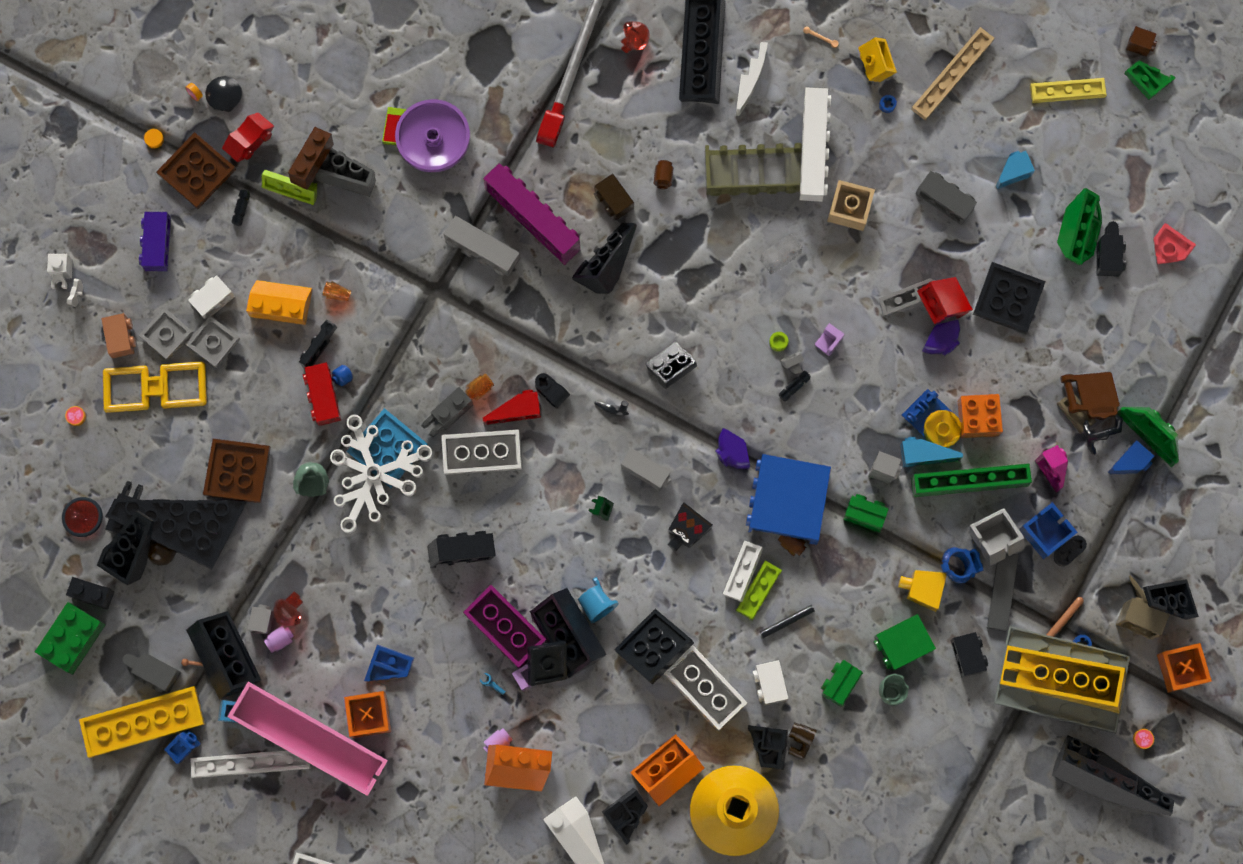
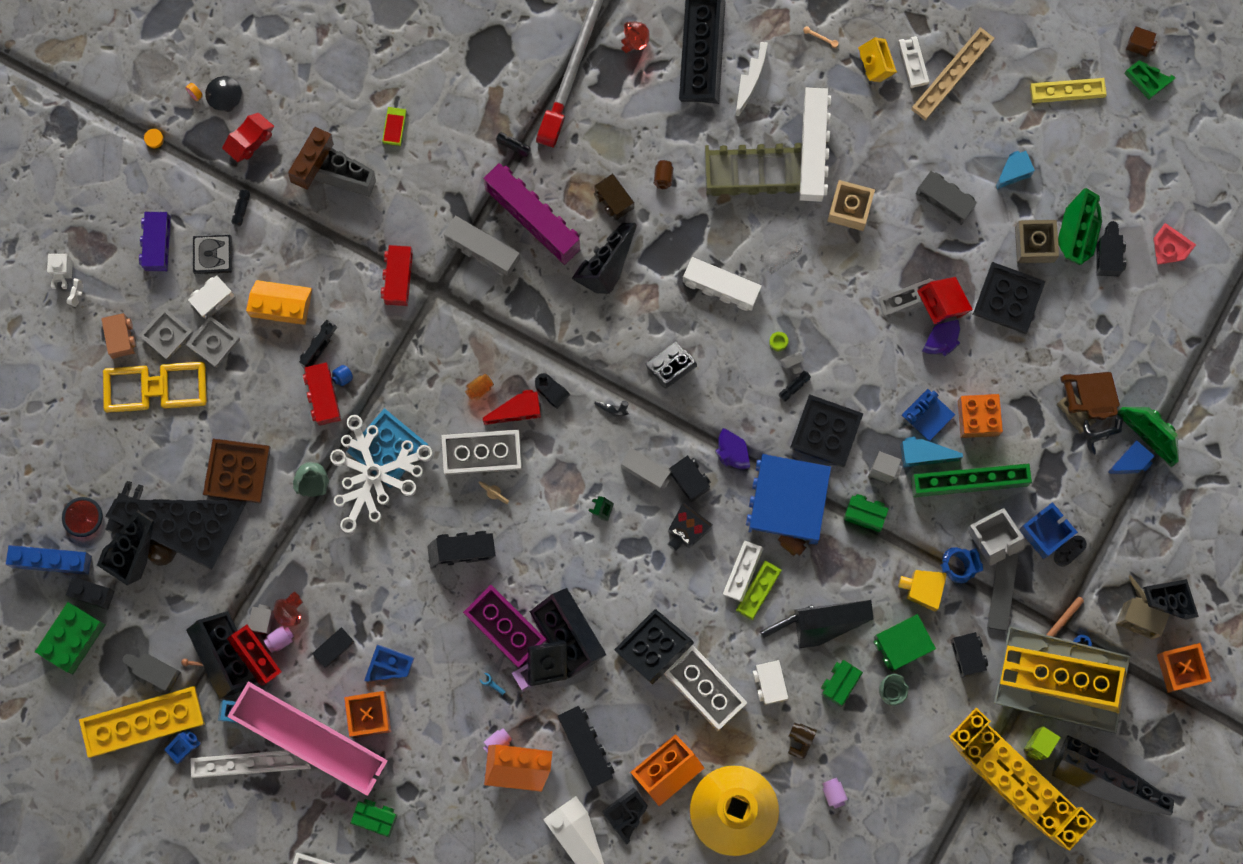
(48, 560): none -> blue brick
(75, 416): tile -> none
(196, 170): reddish brown plate -> none
(212, 254): none -> tile
(254, 655): none -> red brick
(282, 185): lime hinge -> none
(333, 647): none -> black tile
(336, 292): clear orange cone -> none
(374, 818): none -> green brick
(397, 275): none -> red brick
(432, 135): medium lavender dish -> none
(448, 411): dark grey hinge -> none
(493, 492): none -> tan piece
(513, 144): none -> black axle
(585, 746): none -> black brick
(596, 602): dark azure hat -> none
(689, 478): none -> black brick
(721, 284): none -> white brick
(770, 746): black slope -> none
(826, 430): none -> black plate
(827, 622): none -> black wedge
(829, 339): lavender panel -> none
(834, 793): none -> lavender brick
(886, 98): blue bush -> none
(913, 62): none -> white plate
(942, 428): yellow tile -> none
(1019, 782): none -> yellow slope
(1036, 241): none -> dark tan brick
(1041, 744): none -> lime brick
(1054, 466): dark pink slope -> none
(1143, 739): tile -> none

